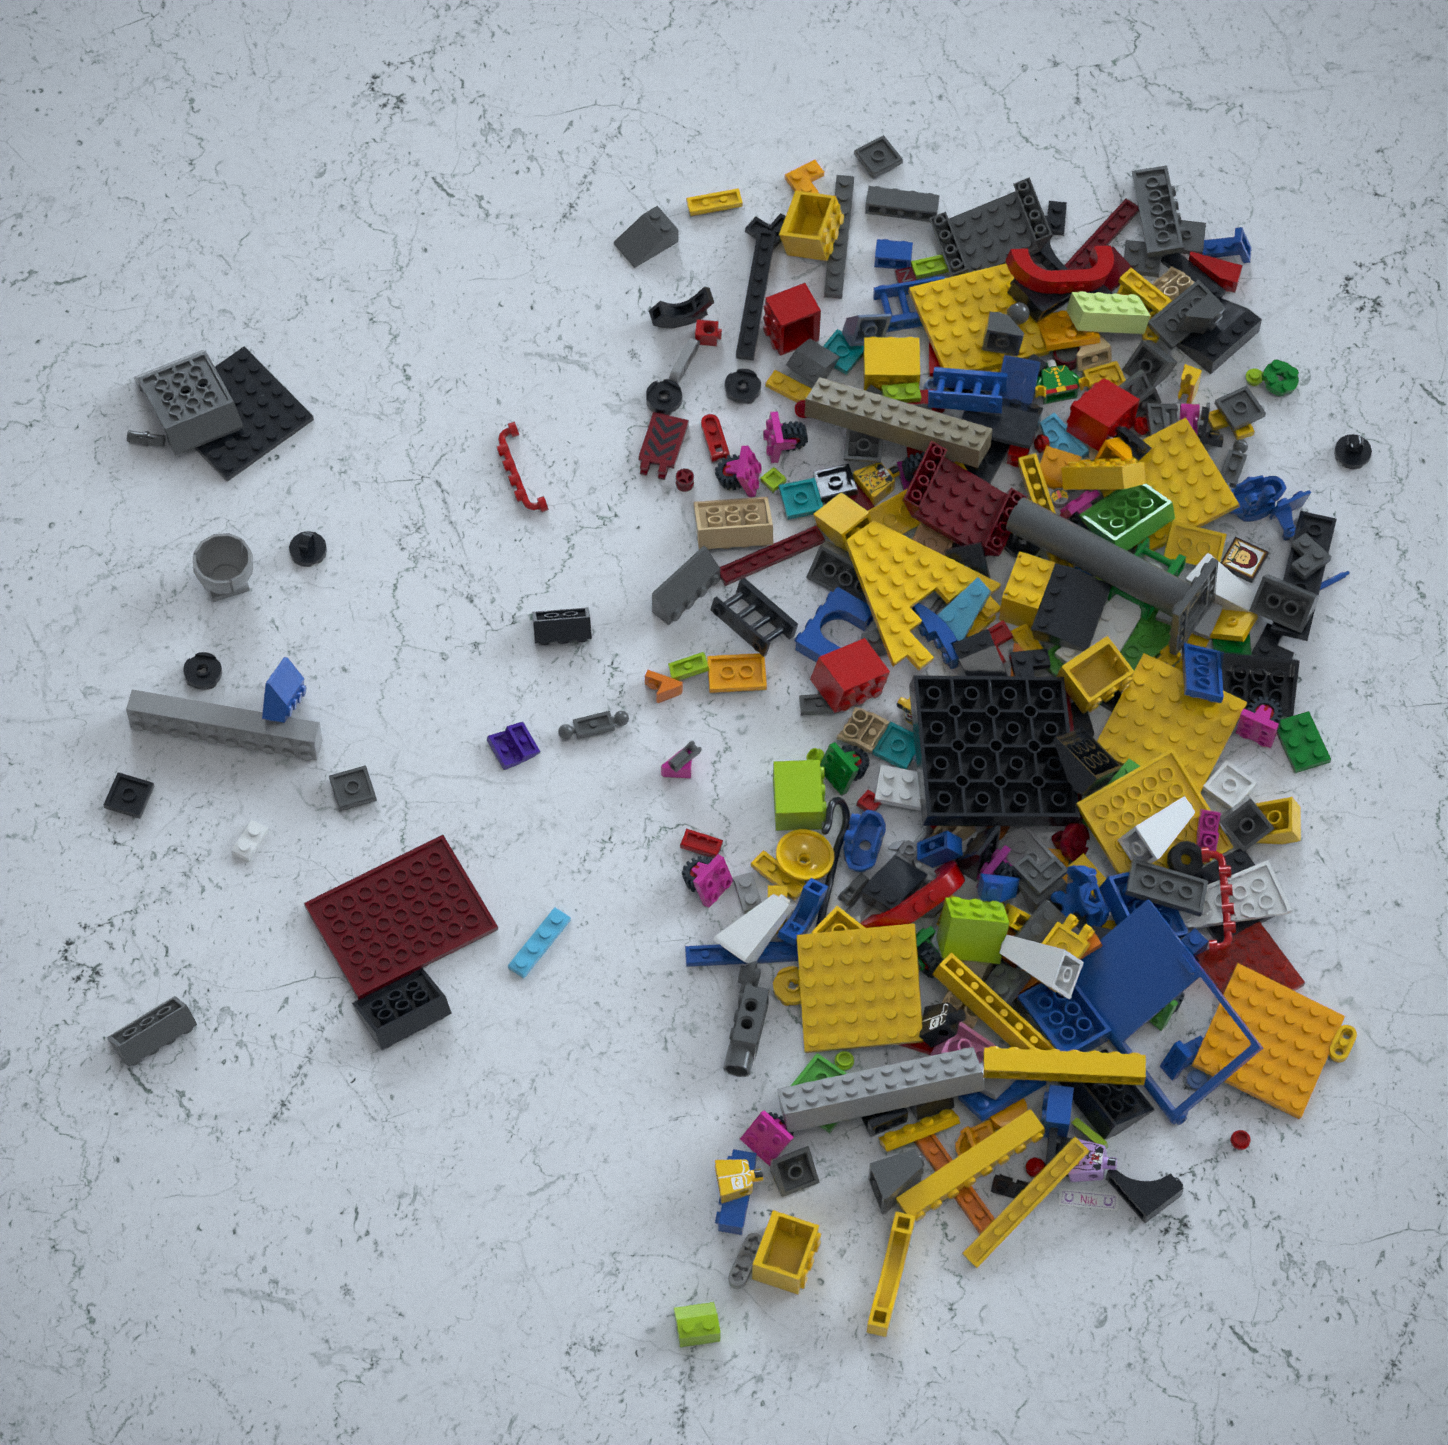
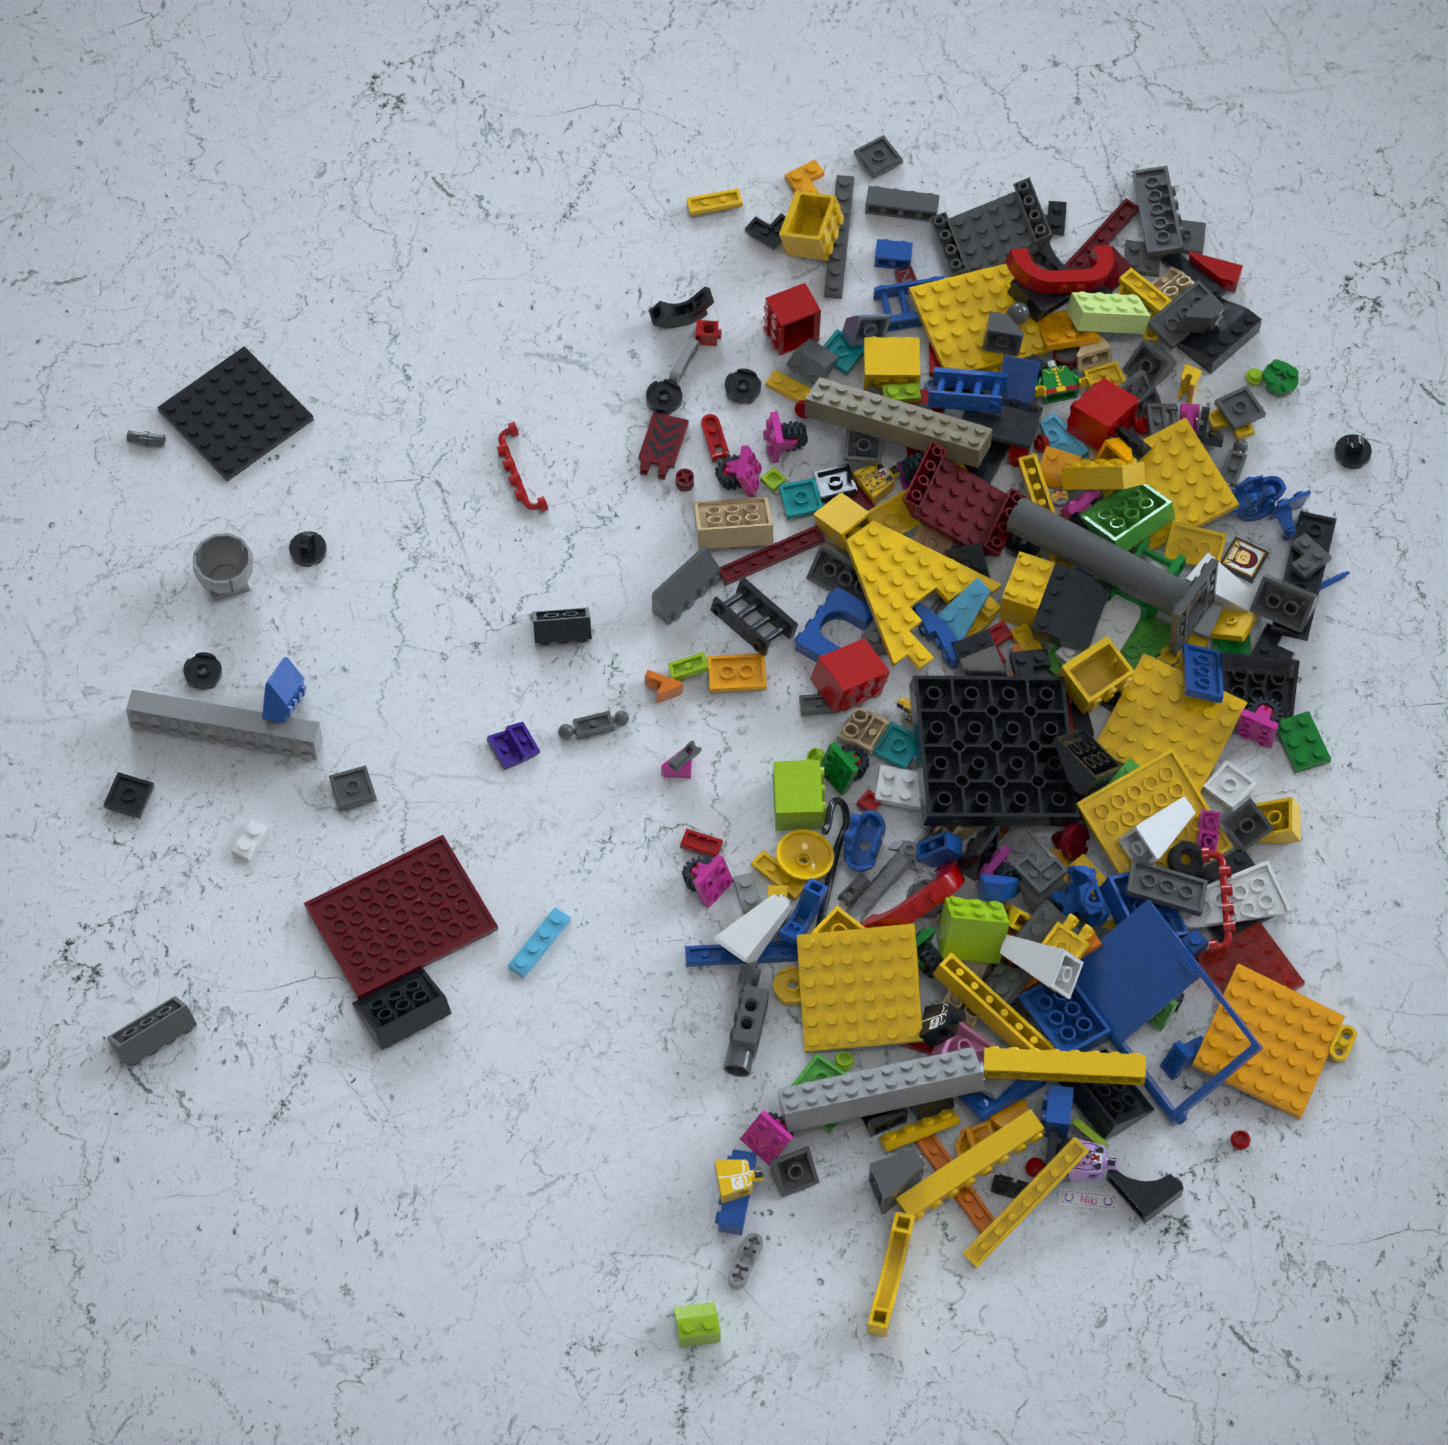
(191, 417): dark grey slope -> none
(647, 237): dark grey slope -> none
(755, 294): black plate -> none
(786, 1252): yellow container -> none
(892, 884): black slope -> none
(929, 266): lime plate -> none
(1196, 1079): medium blue plate -> none
(1229, 246): blue bracket -> none

